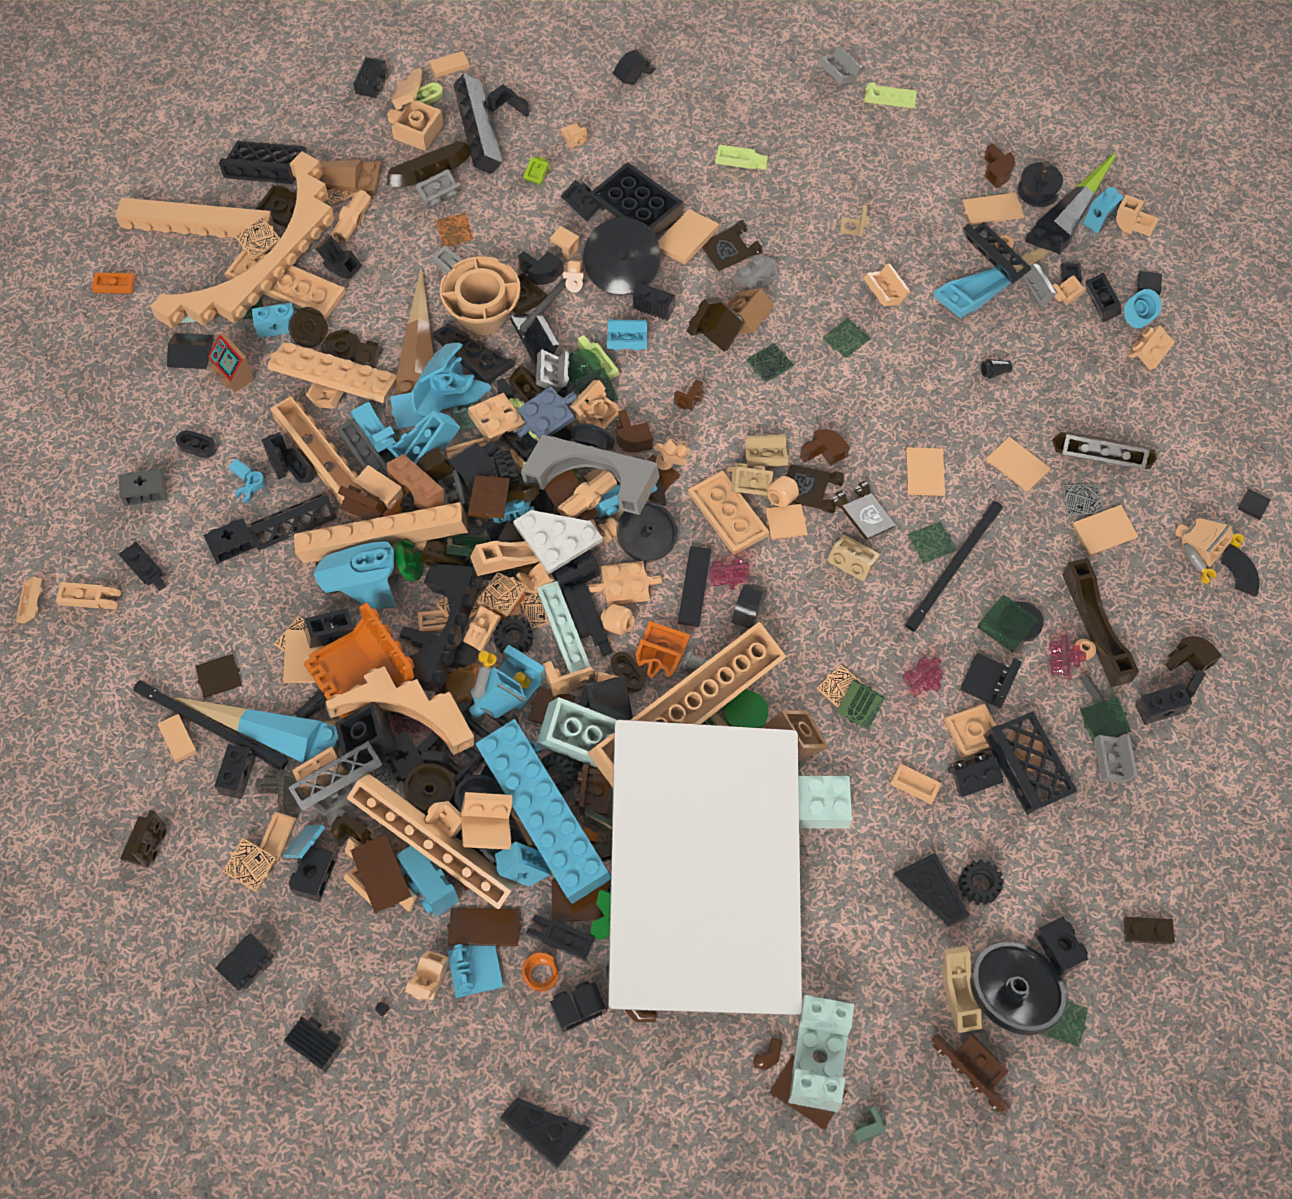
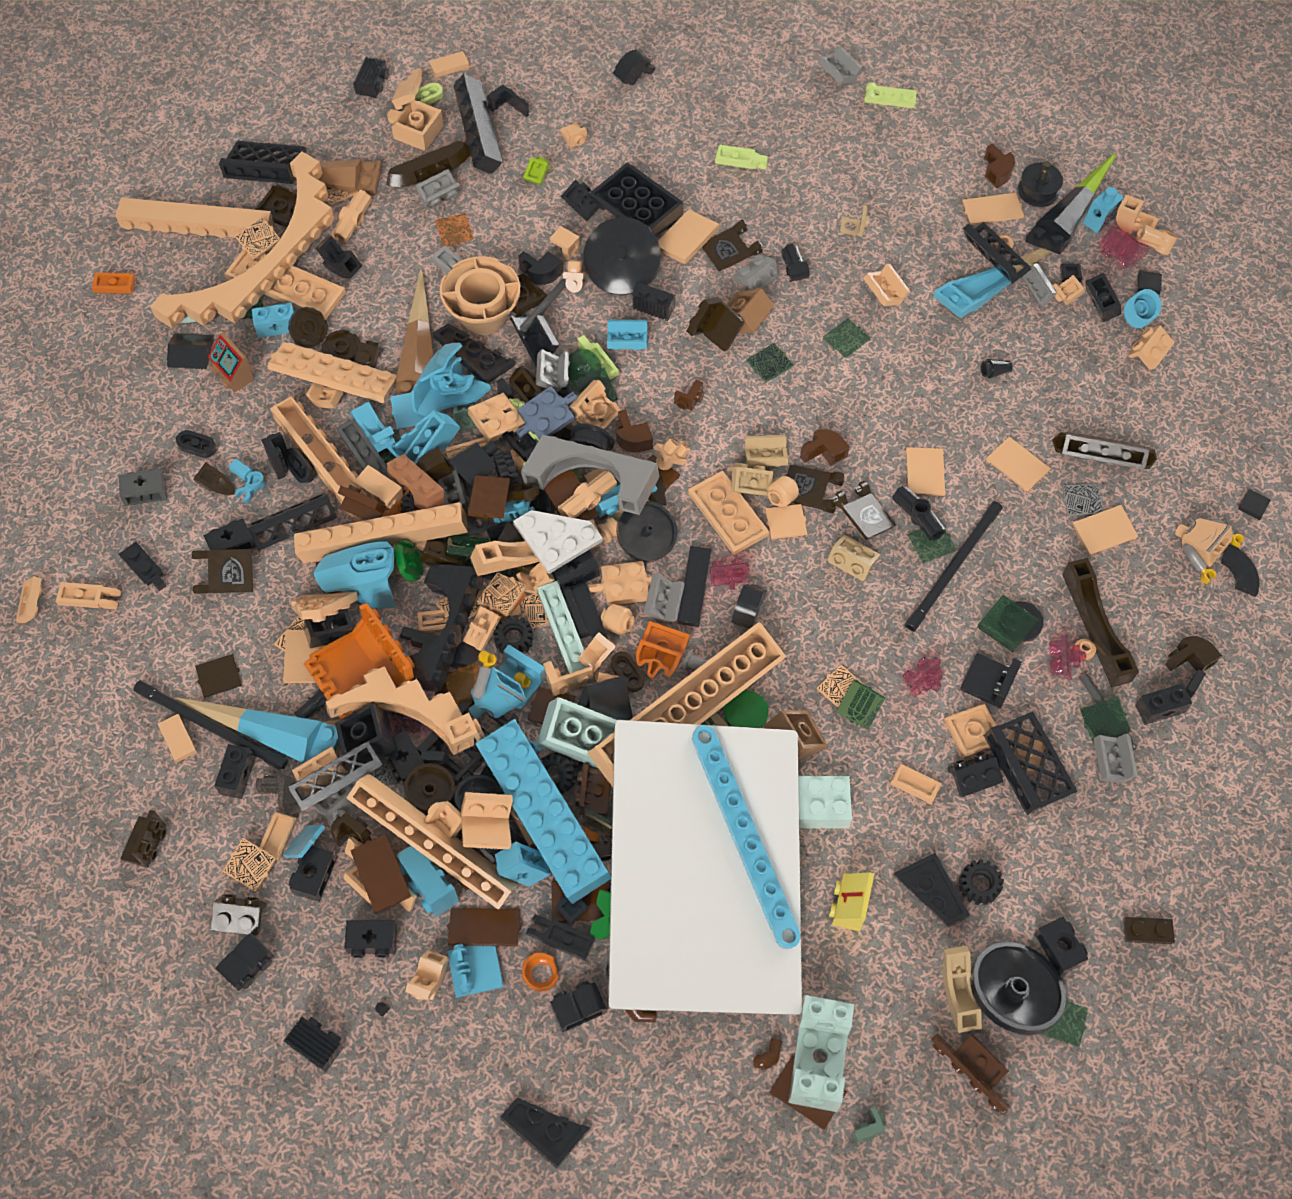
(214, 480): none -> dark brown plate
(227, 571): none -> dark brown flag
(237, 914): none -> bracket
(322, 605): none -> light nougat plate
(361, 930): none -> black brick
(463, 729): none -> light nougat bracket
(570, 911): none -> black plate
(596, 652): none -> light nougat panel
(663, 599): none -> light grey bracket
(746, 837): none -> medium azure plate
(795, 266): none -> black piece
(852, 900): none -> light yellow slope
(914, 506): none -> black piece
(1123, 247): none -> clear pink slope
(1160, 240): none -> light nougat piece

